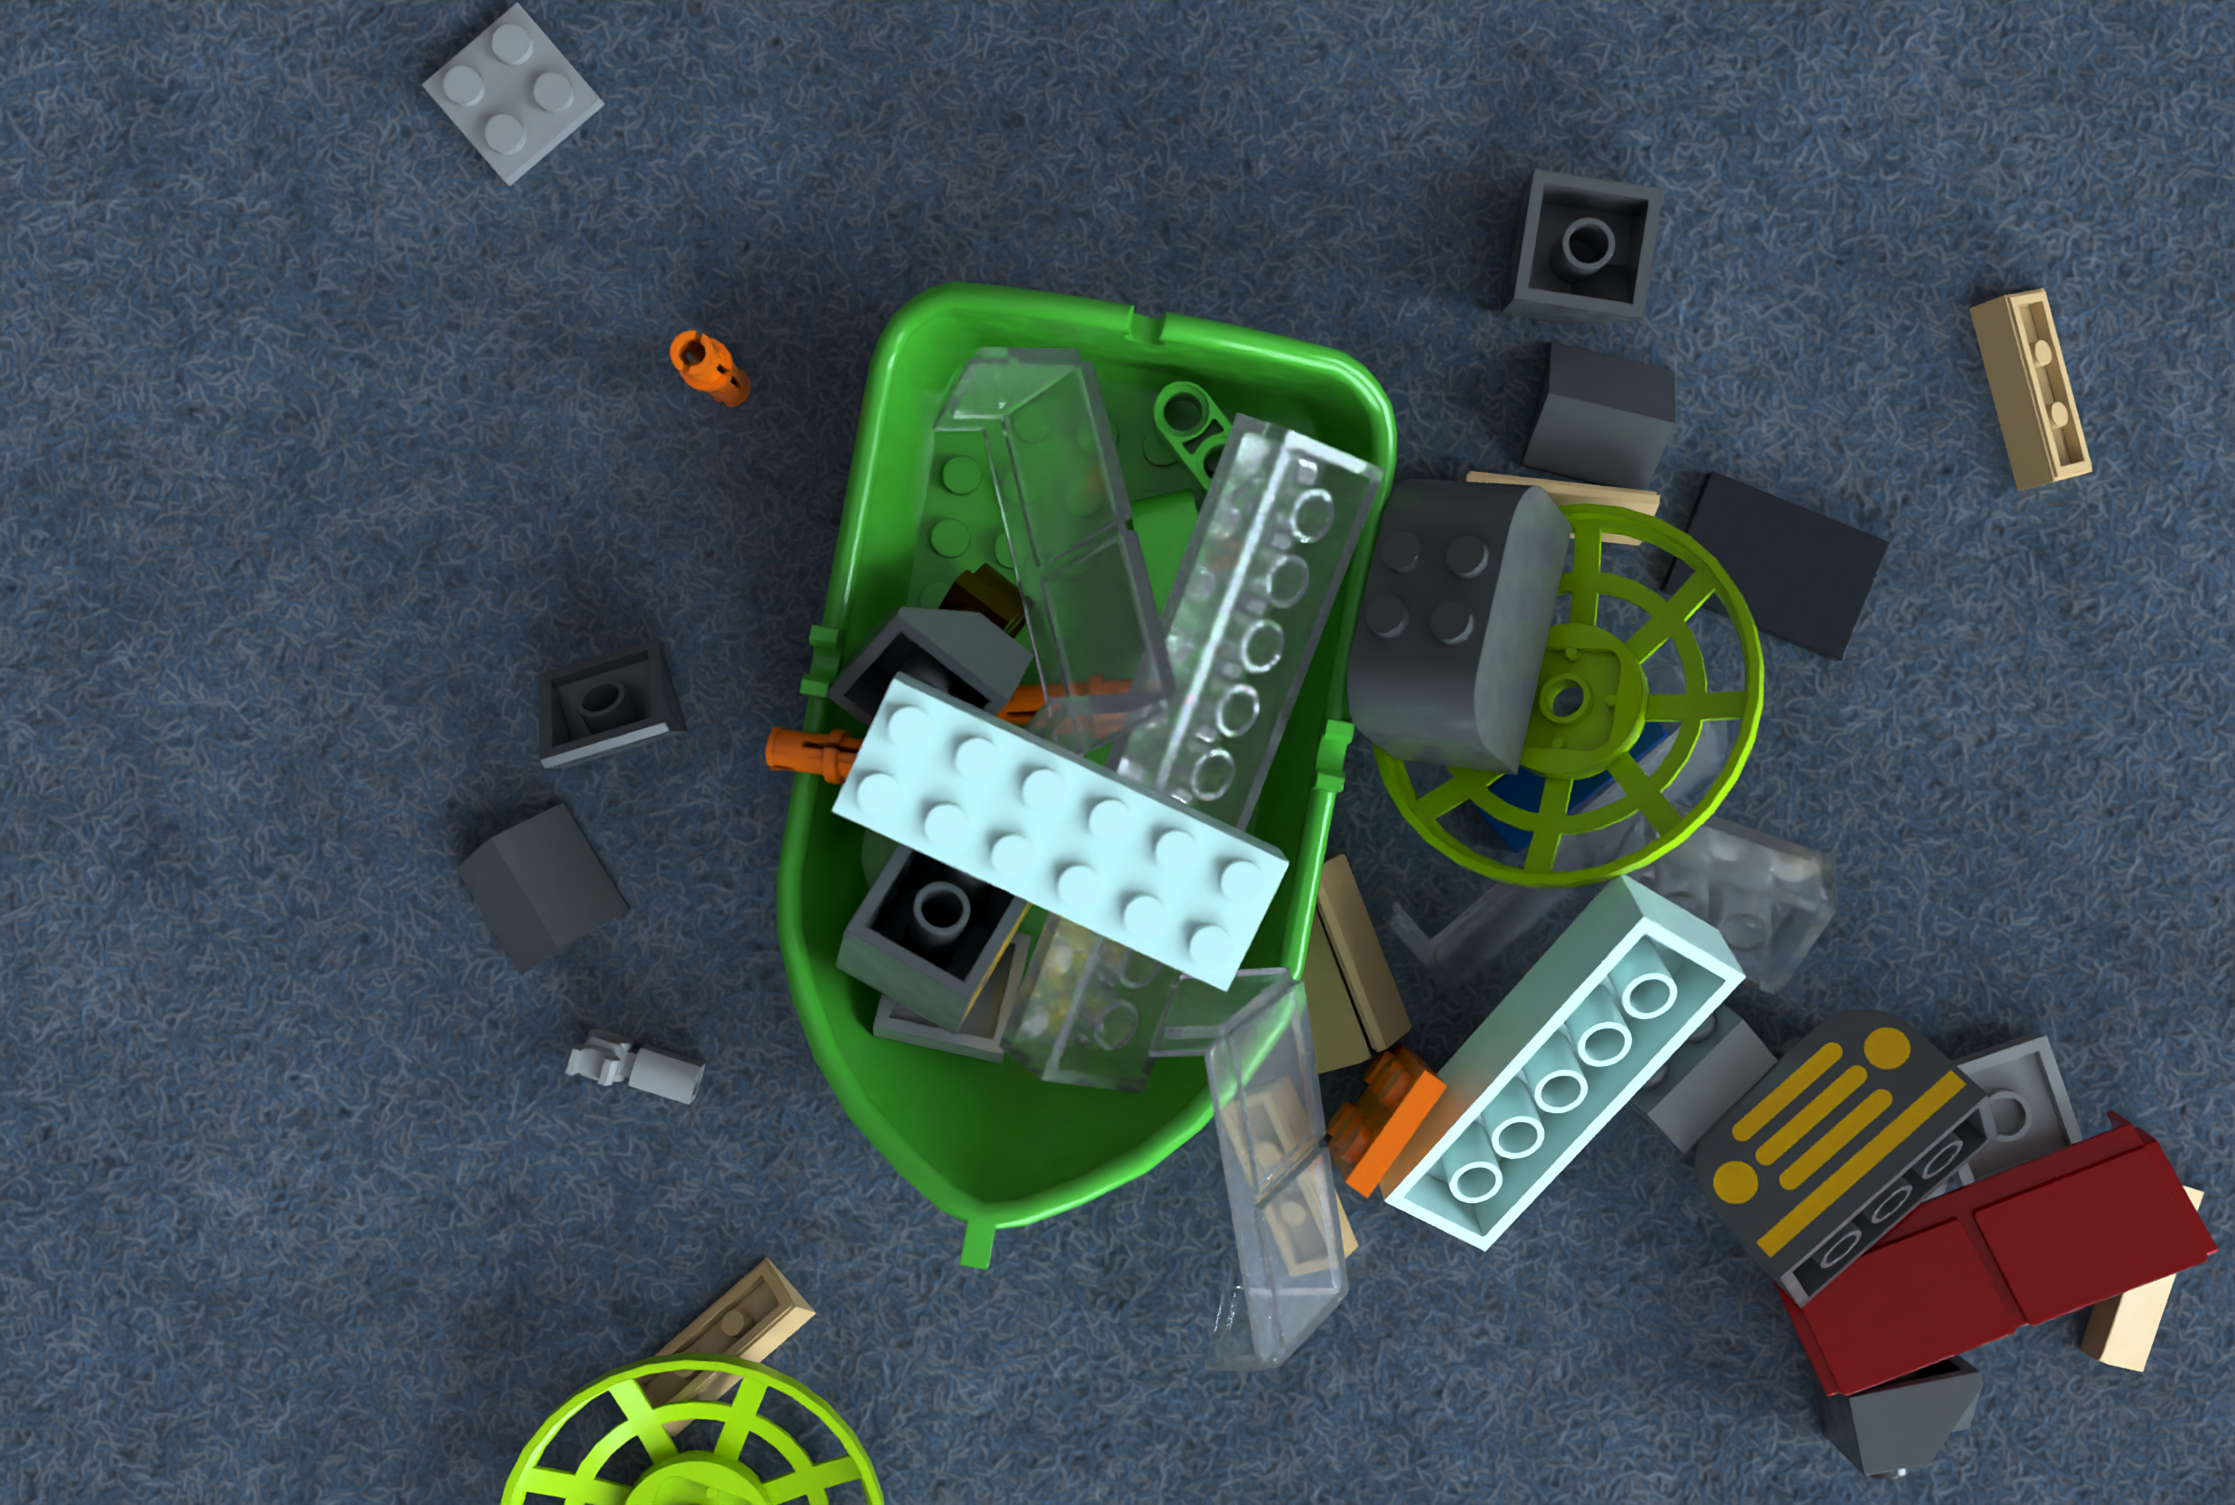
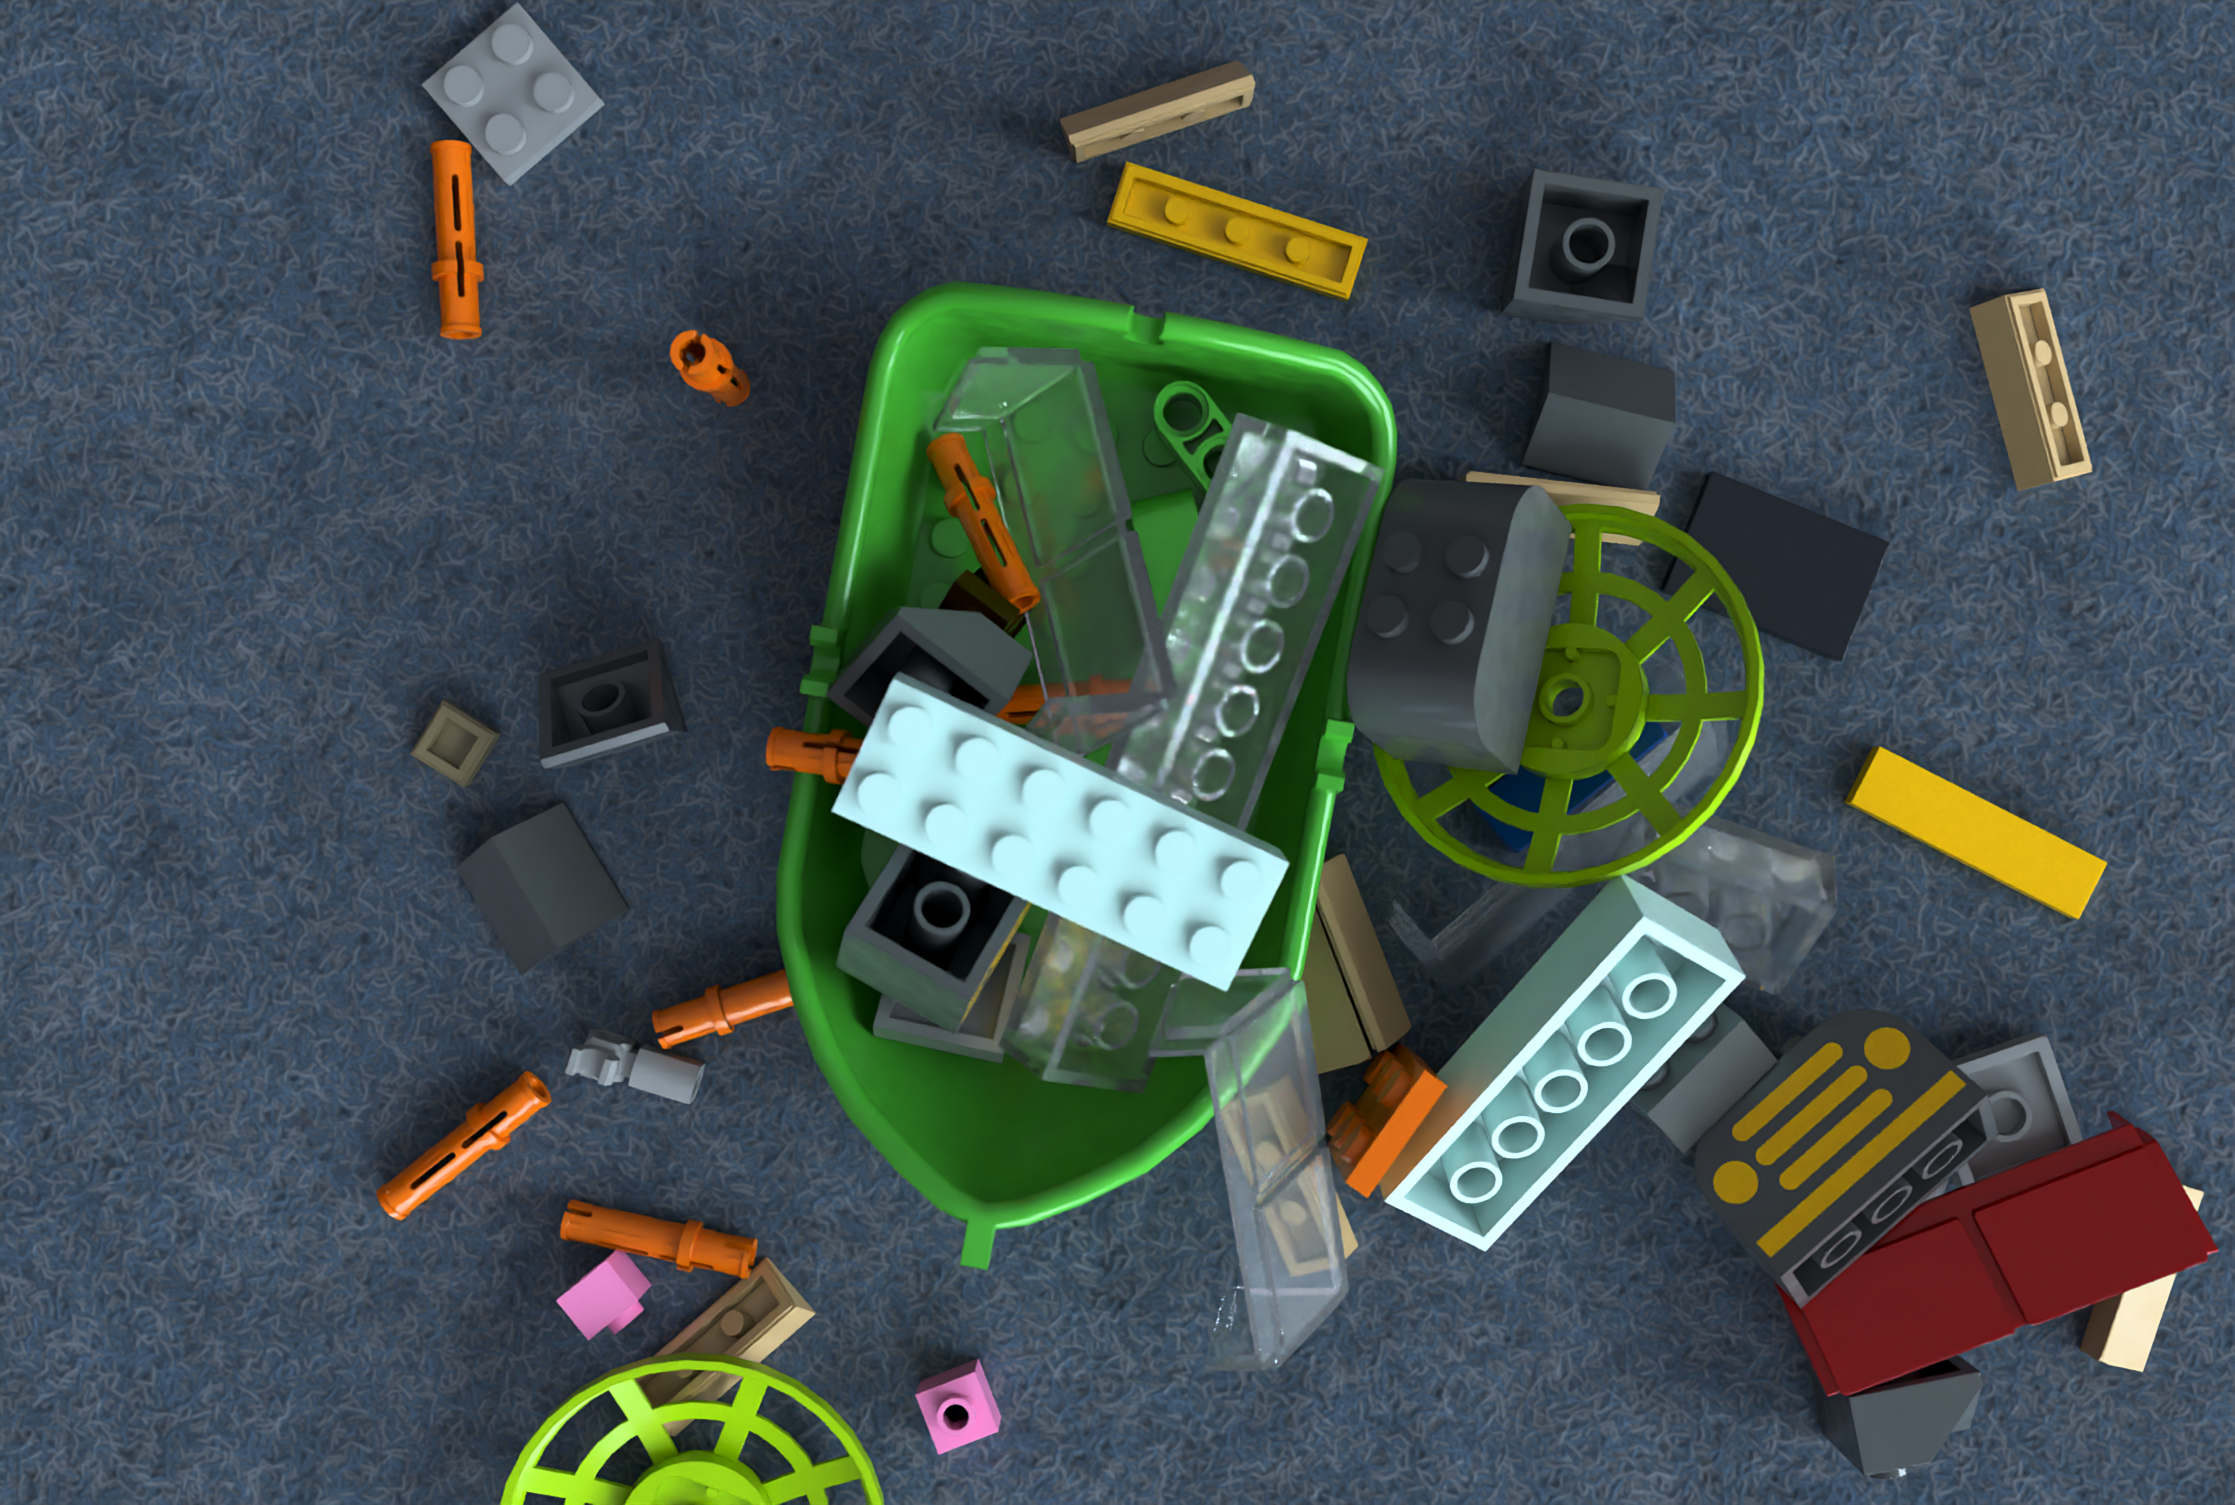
(453, 167): none -> orange pin
(455, 743): none -> dark tan tile
(518, 1100): none -> orange pin
(606, 1296): none -> bright pink plate
(683, 1244): none -> orange pin
(722, 1009): none -> orange pin
(956, 466): none -> orange pin
(960, 1386): none -> bright pink plate
(1158, 111): none -> tan slope
(1236, 232): none -> yellow tile
(1975, 832): none -> yellow tile

